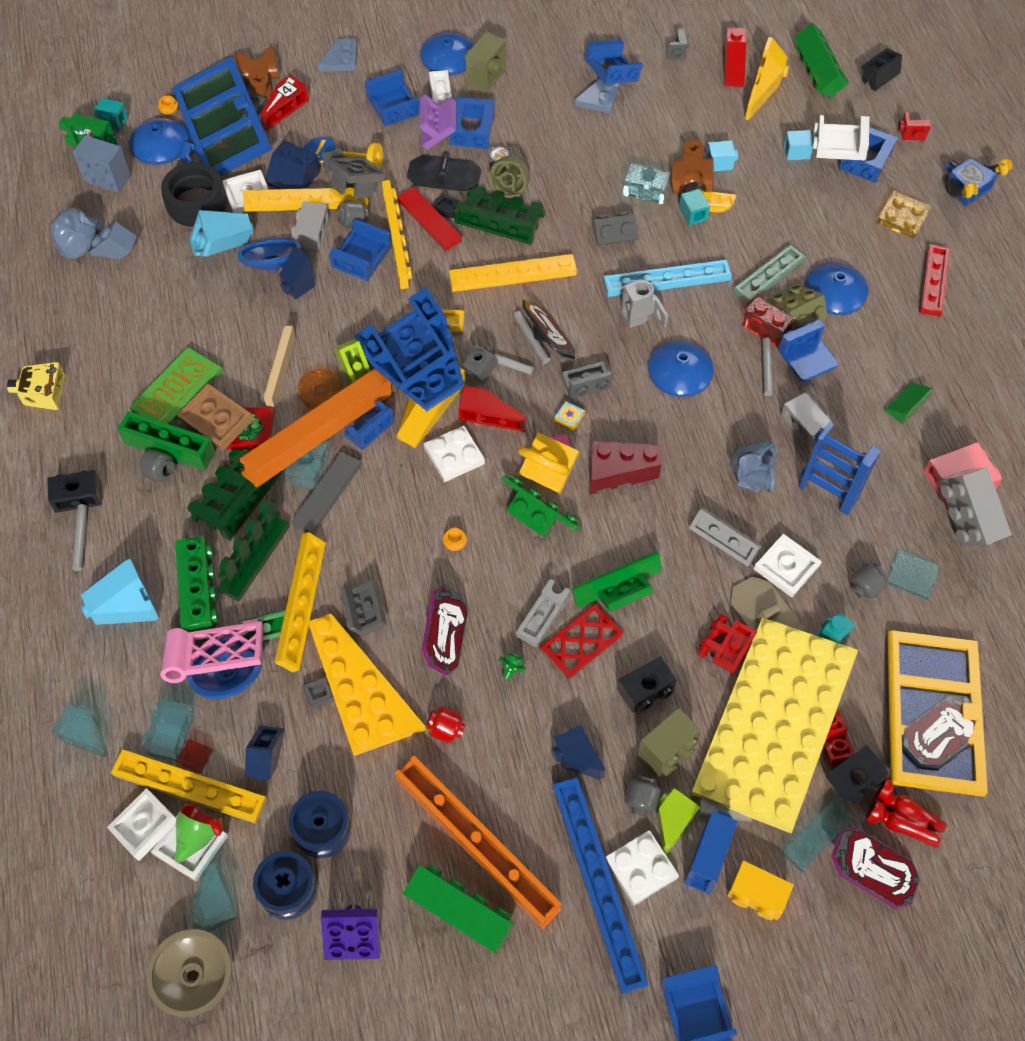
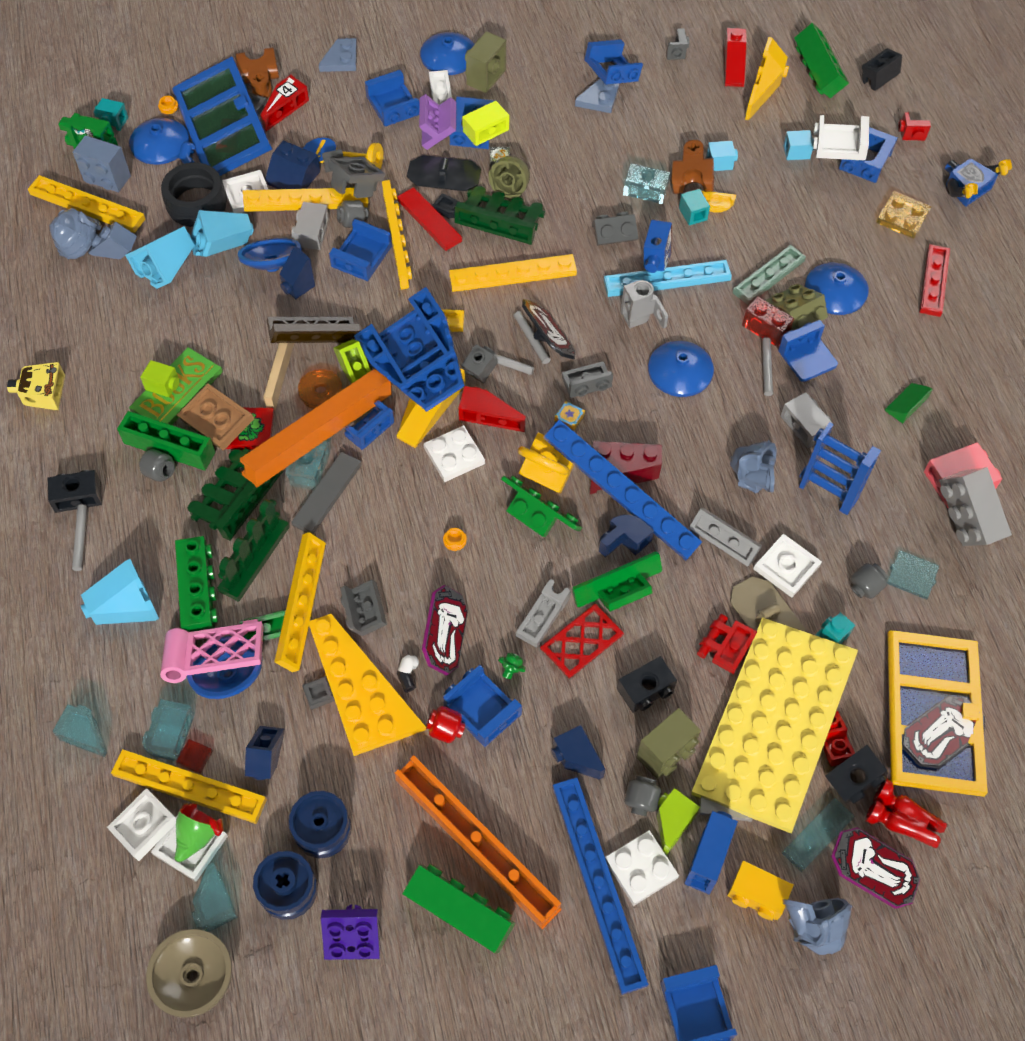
(87, 203): none -> yellow plate
(160, 378): none -> lime brick
(161, 258): none -> medium azure slope
(311, 329): none -> dark brown fence
(404, 671): none -> arm
(482, 705): none -> blue panel
(485, 123): none -> neon yellow brick
(622, 489): none -> blue plate
(628, 531): none -> dark blue brick
(657, 256): none -> blue torso
(821, 924): none -> sand blue head

